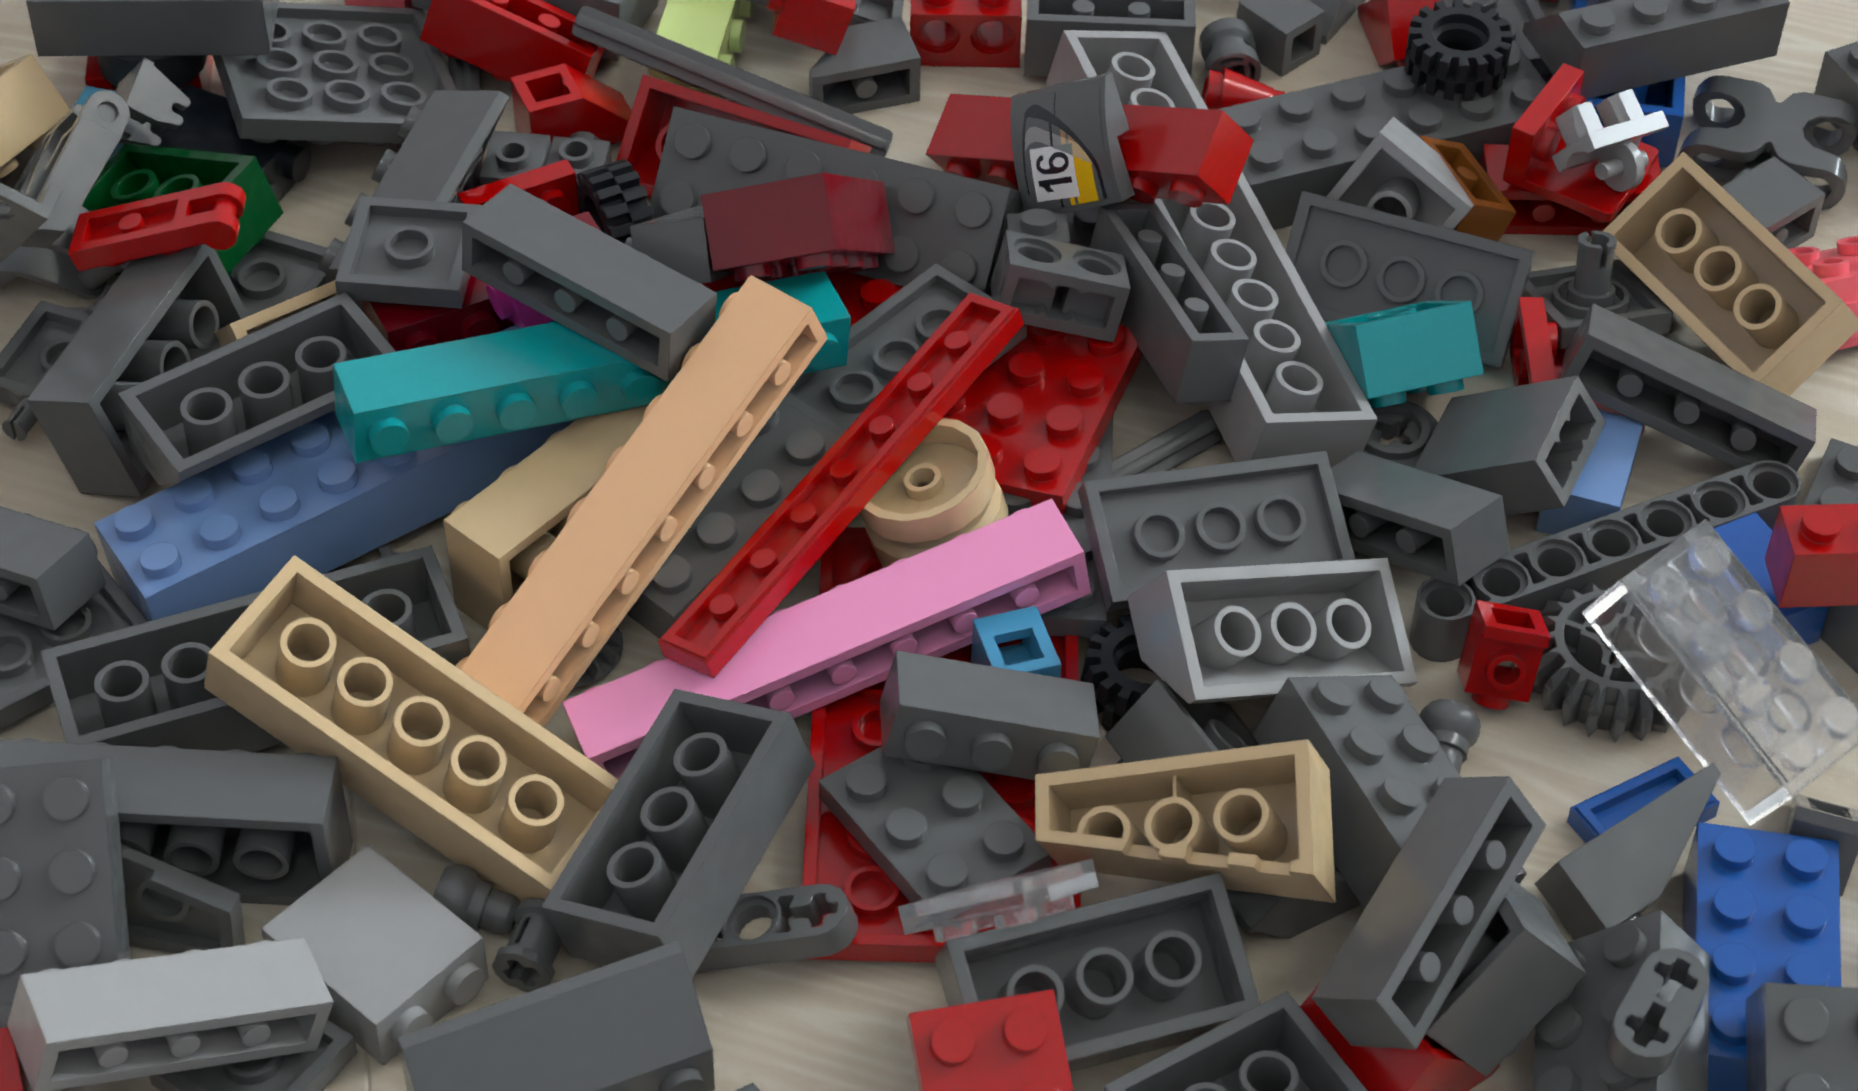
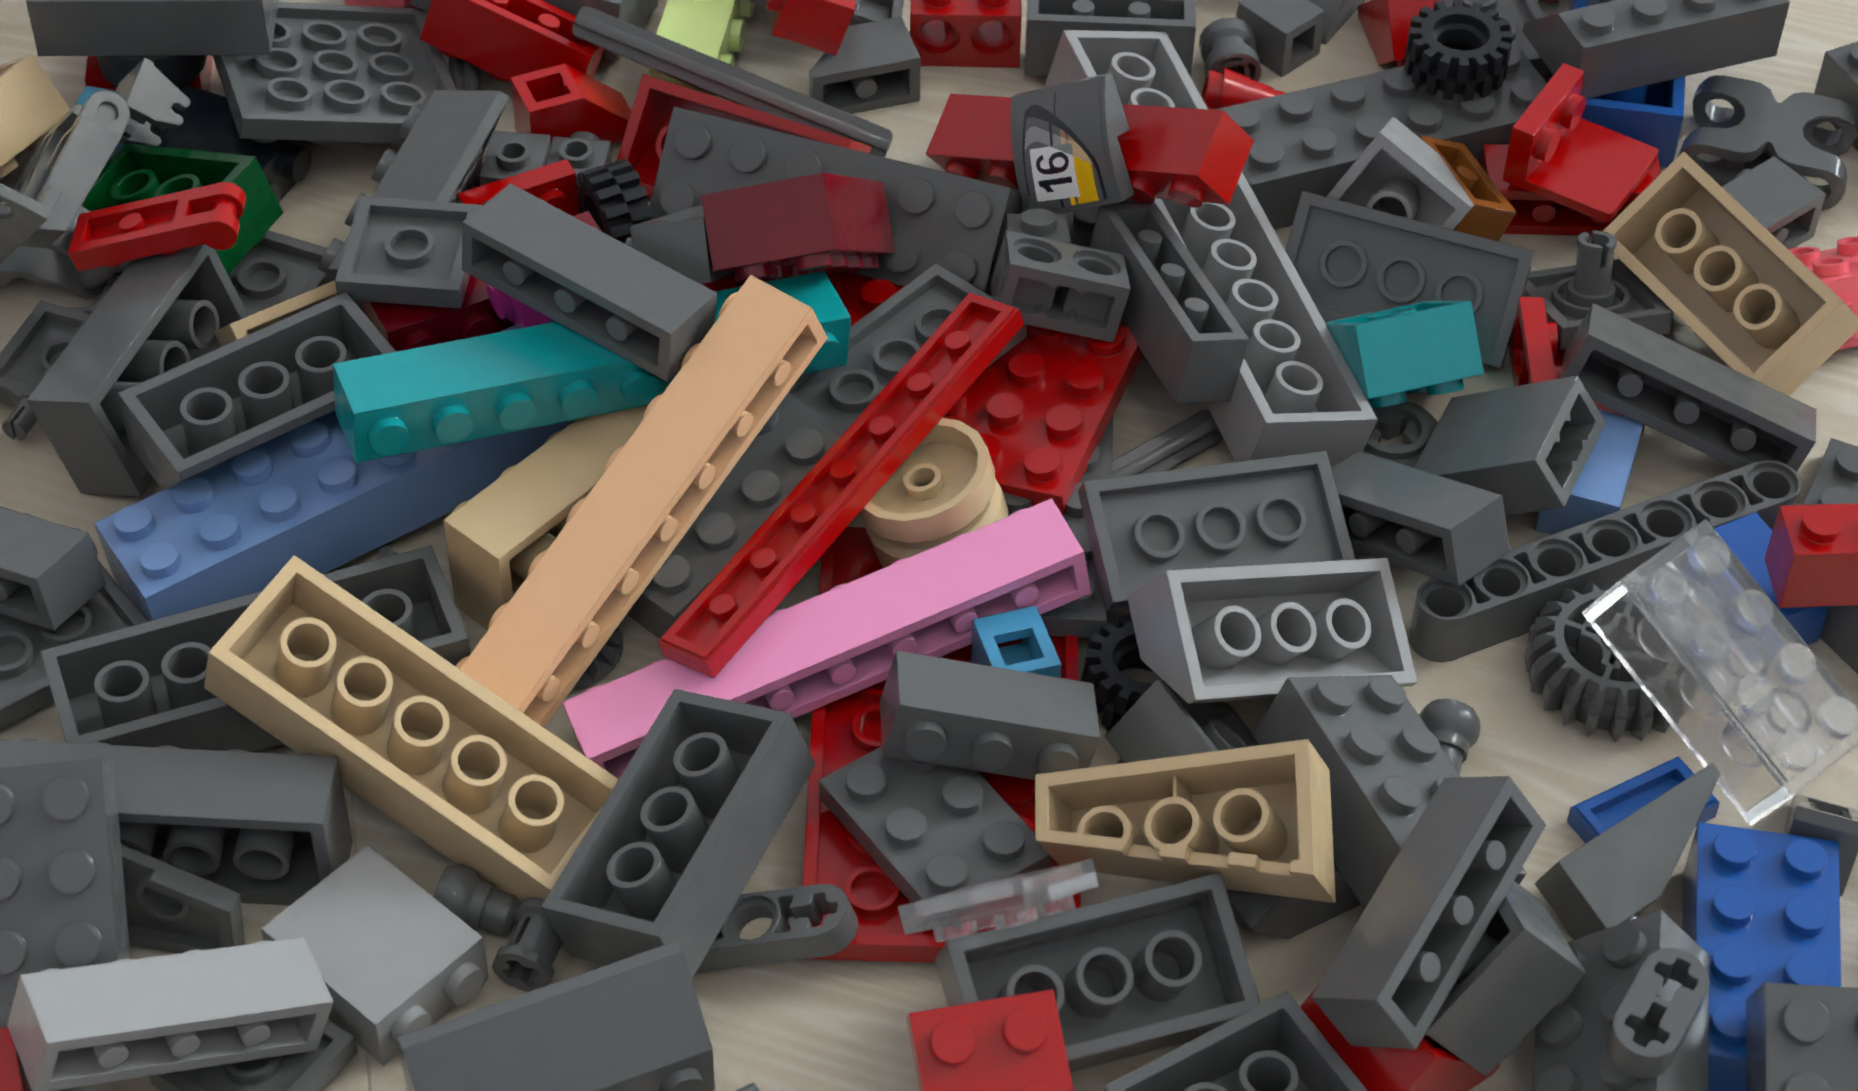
(1496, 636): red brick -> none
(1614, 146): light grey hips -> none

